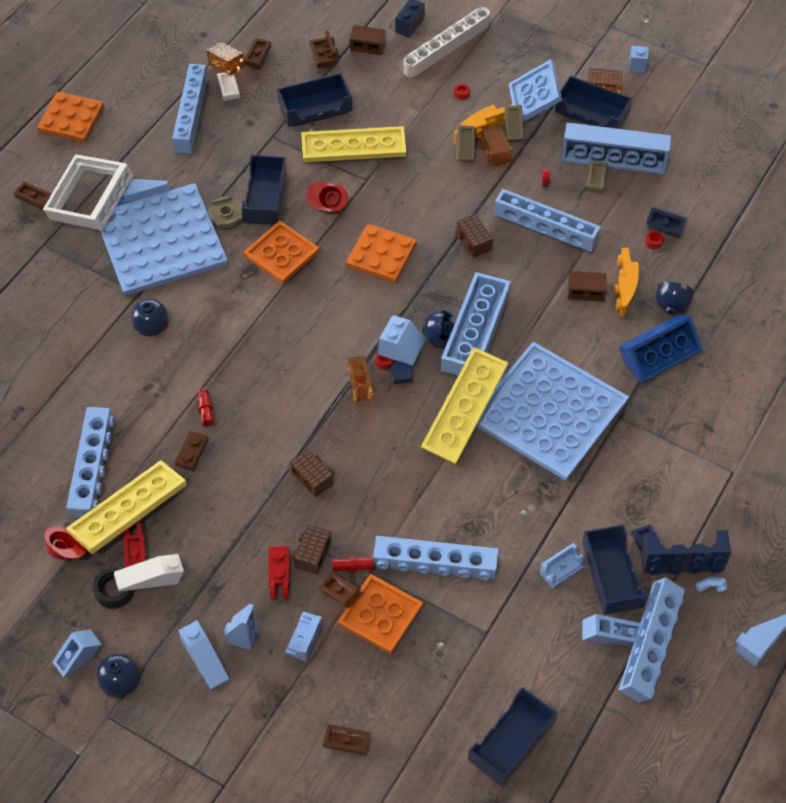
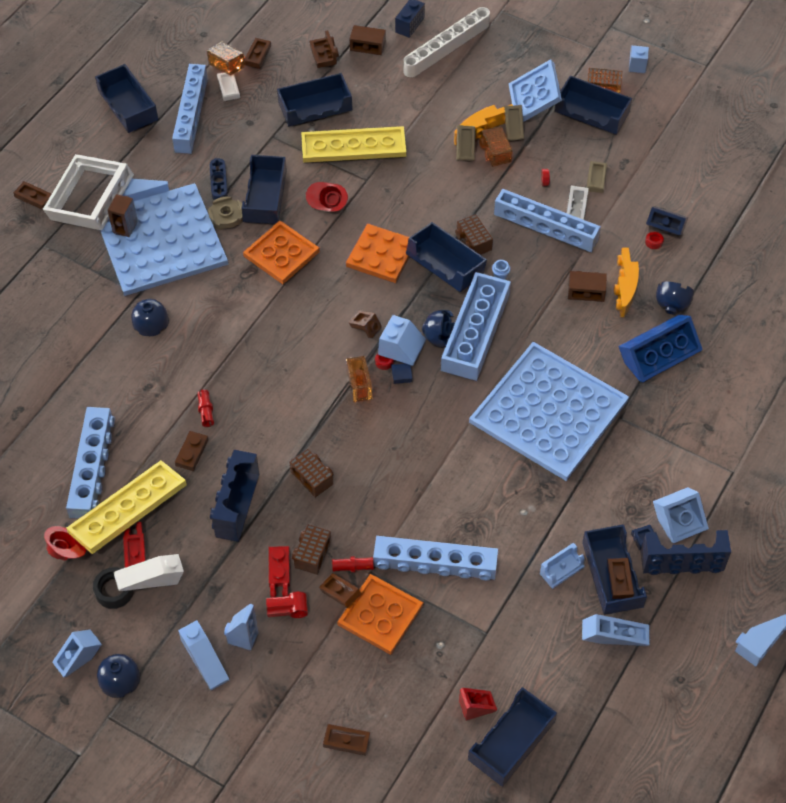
(70, 117): orange plate -> none
(122, 215): none -> brick
(126, 98): none -> dark blue piece
(218, 174): none -> dark blue beam
(235, 495): none -> dark blue piece
(294, 605): none -> red piece
(304, 636): light blue hinge -> none
(366, 321): none -> reddish brown bracket
(445, 256): none -> dark blue piece
(461, 91): red tile -> none
(464, 406): light yellow plate -> none
(476, 703): none -> red slope
(501, 269): none -> light blue cone
(577, 201): none -> white slope
(616, 147): light blue brick -> none
(620, 578): none -> reddish brown plate
(652, 640): light blue brick -> none
(681, 514): none -> light blue slope
(718, 582): light blue arm -> none

